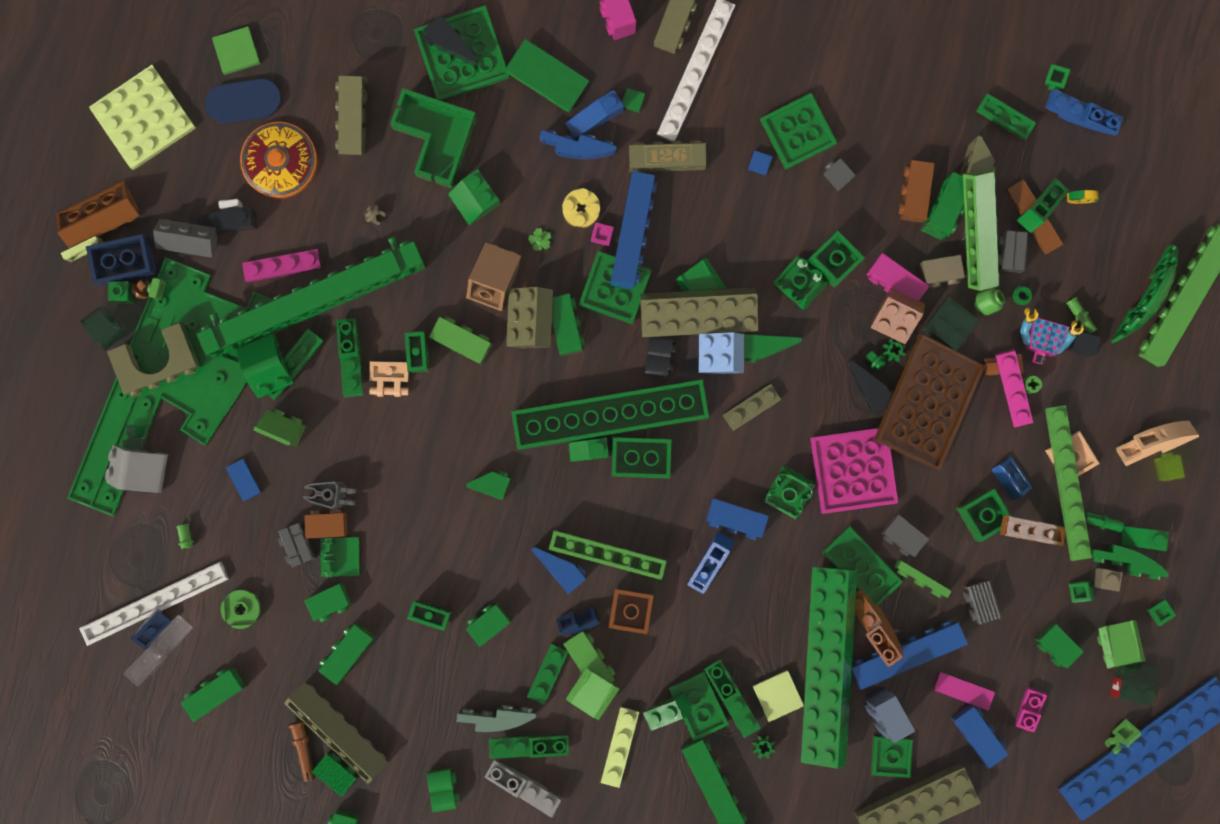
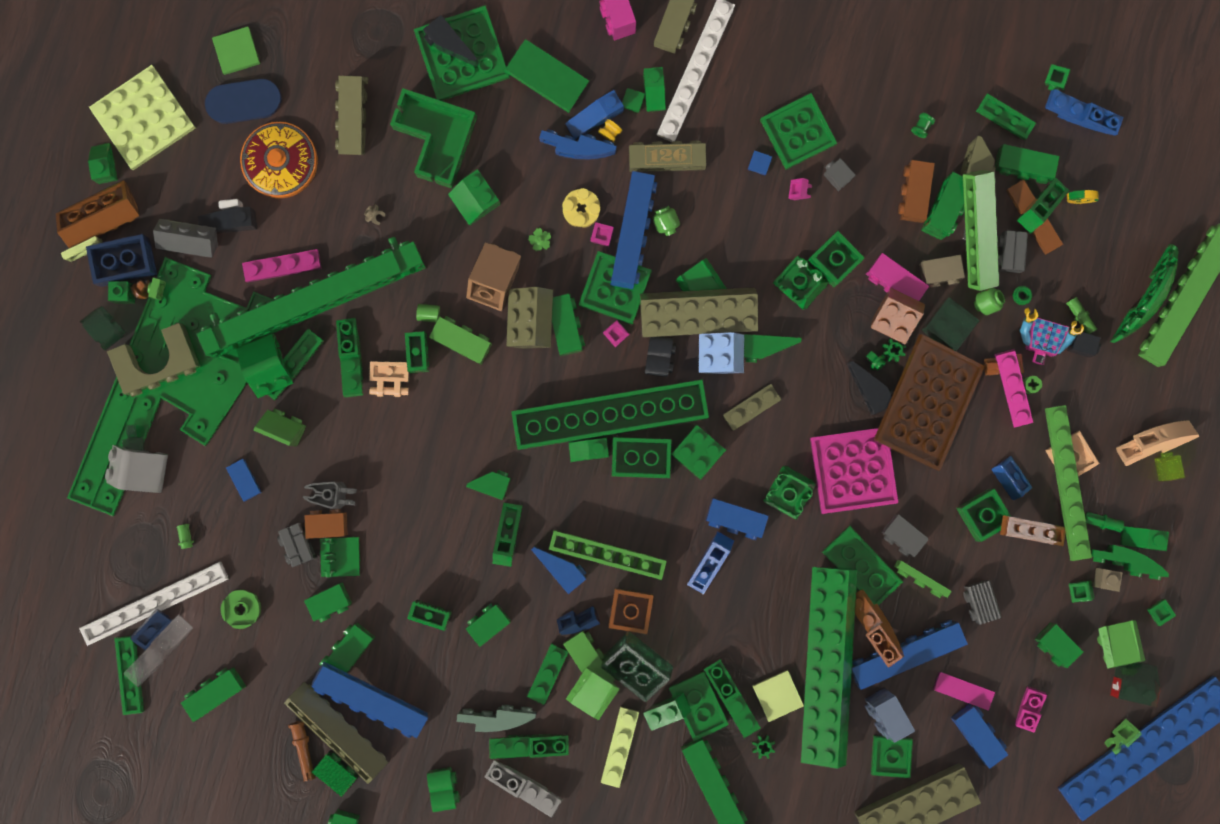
(102, 164): none -> green slope
(130, 694): none -> green tile
(370, 700): none -> blue brick
(428, 313): none -> bright green piece
(507, 534): none -> green slope
(610, 130): none -> yellow wheel
(616, 333): none -> dark pink tile
(637, 666): none -> clear green brick
(654, 89): none -> green slope
(666, 220): none -> bright green head
(698, 452): none -> green brick
(799, 188): none -> dark pink tile
(923, 125): none -> green bush
(1026, 163): none -> green brick

